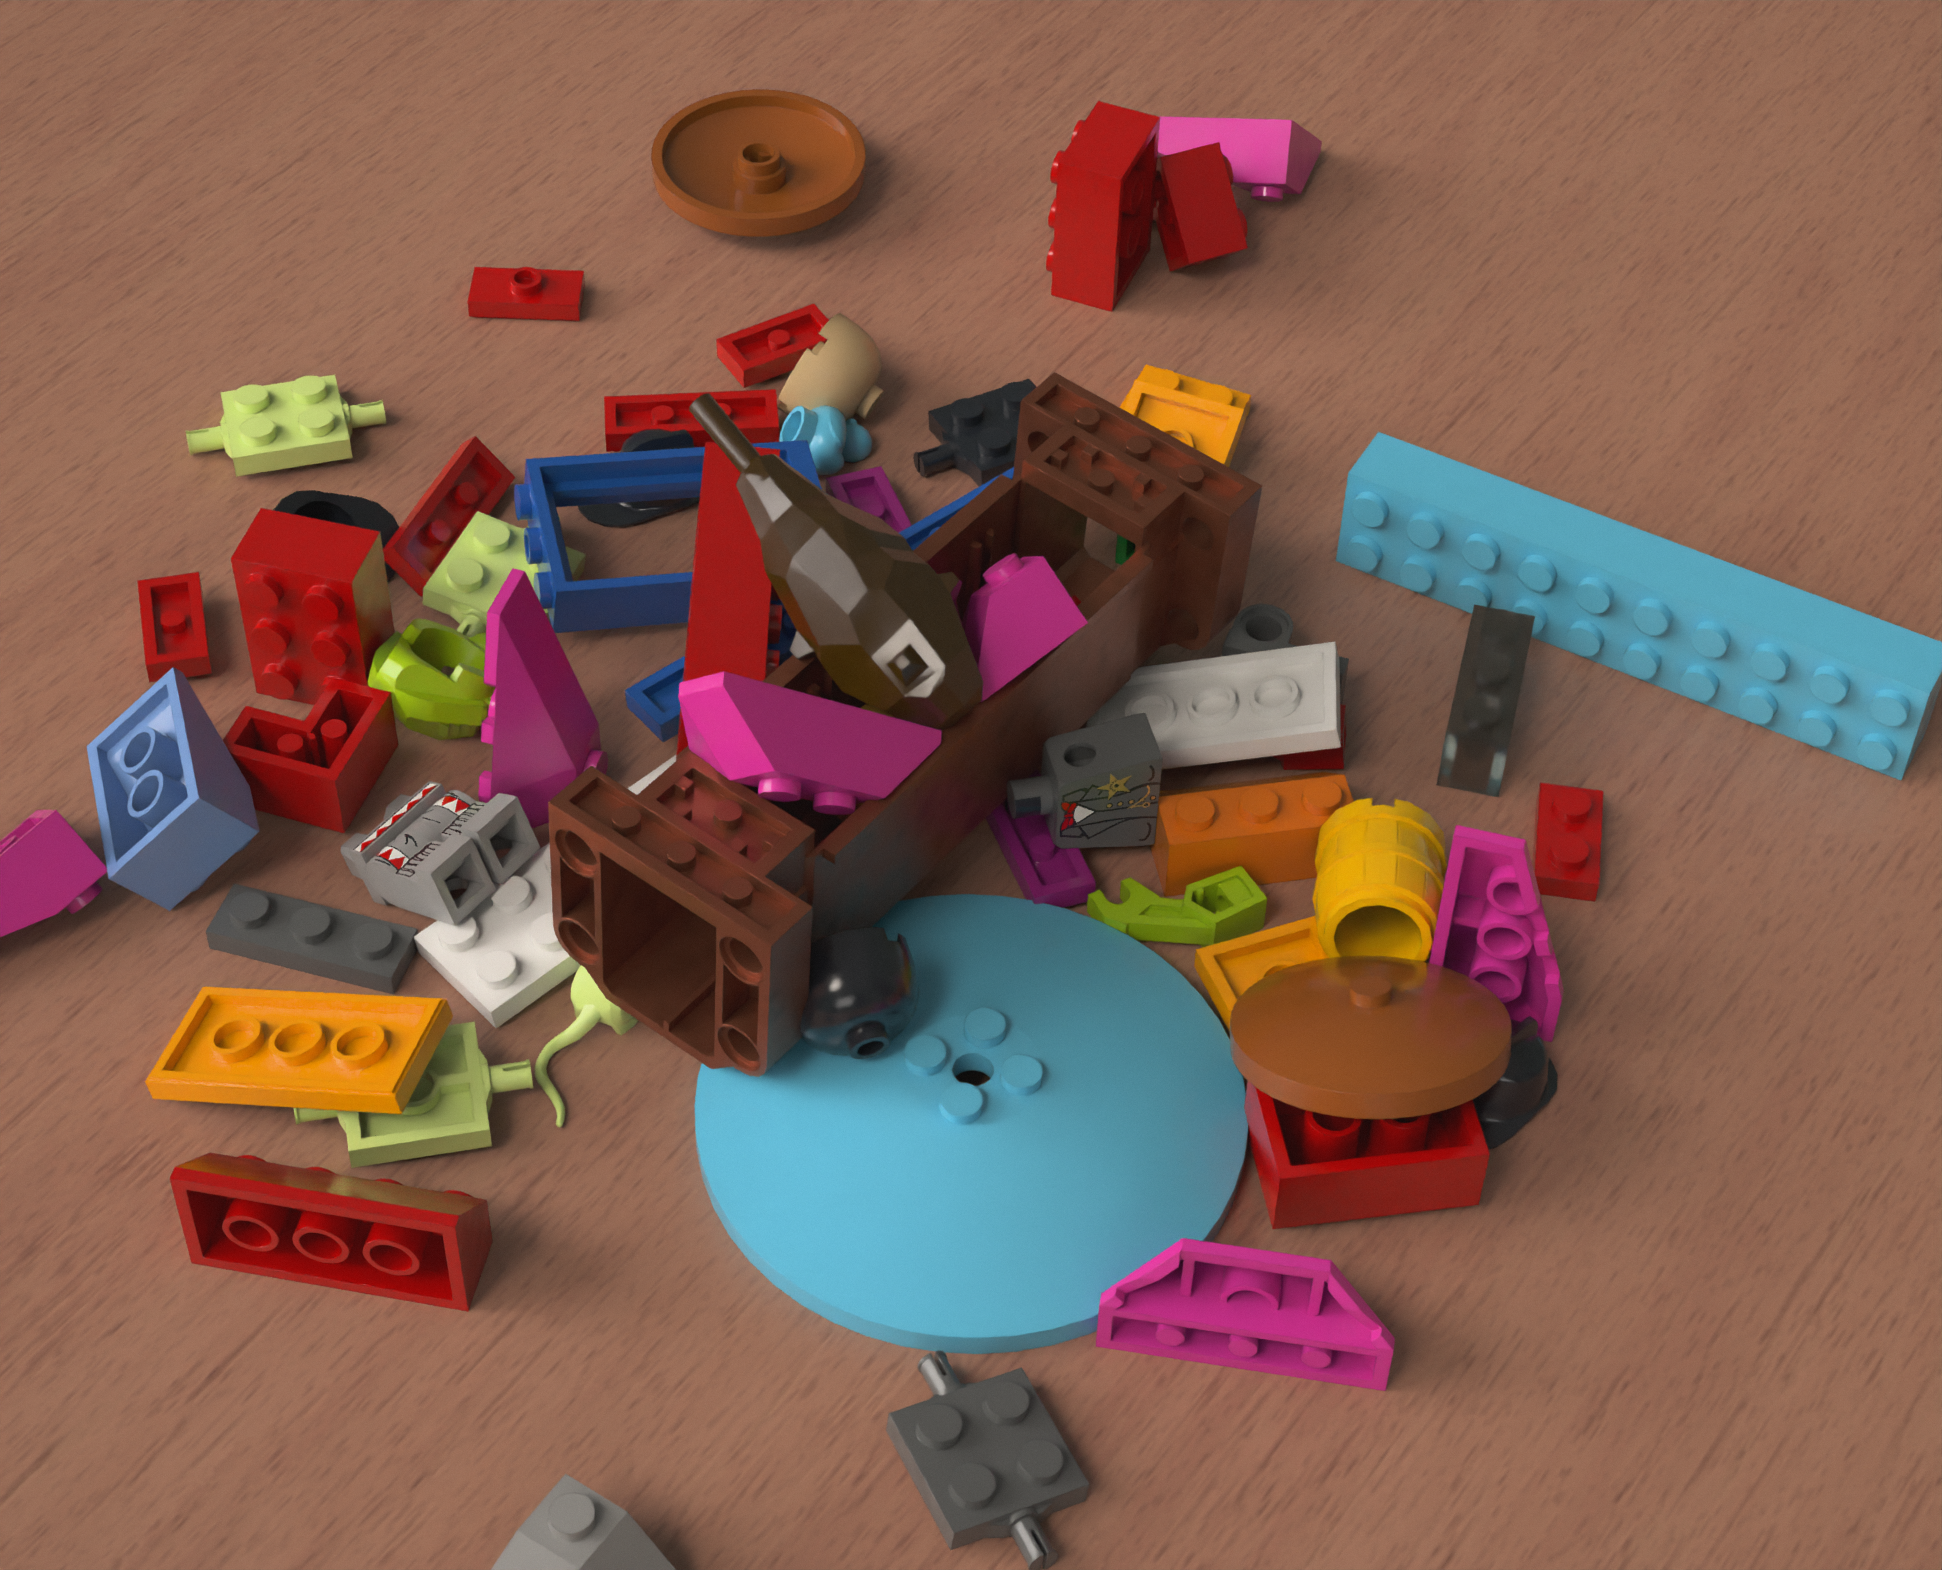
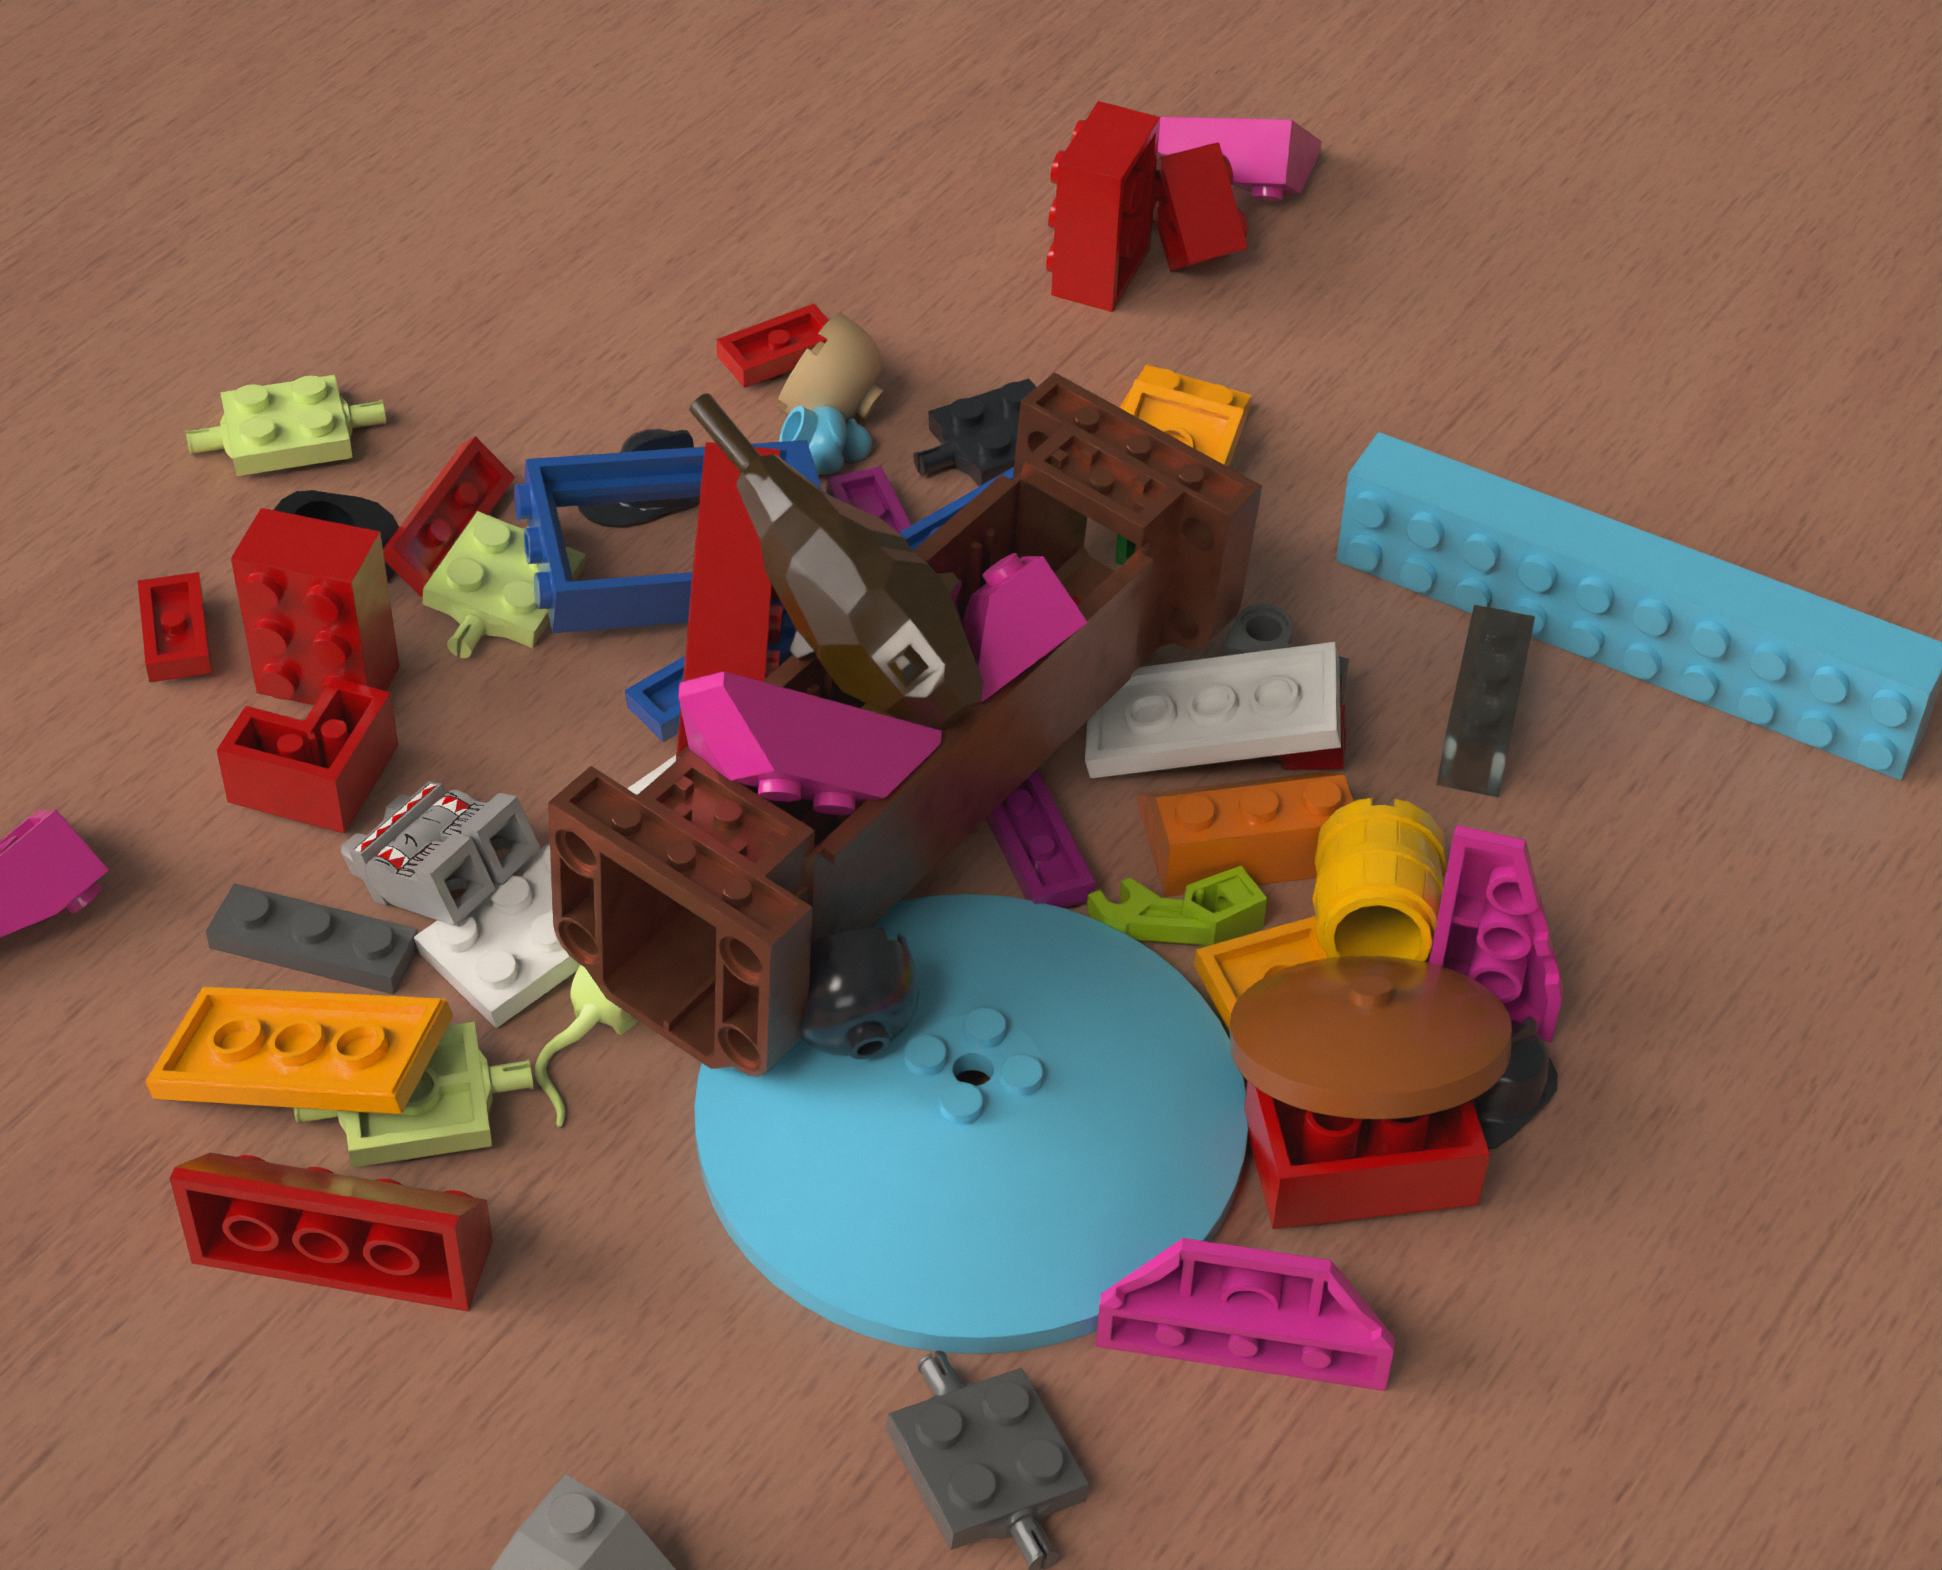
(168, 795): medium blue slope -> none
(423, 695): lime helmet -> none
(526, 293): red plate -> none
(538, 710): dark pink wedge -> none
(750, 410): red plate -> none
(758, 162): dark orange dish -> none
(1095, 786): dark grey torso -> none
(1568, 841): red plate -> none

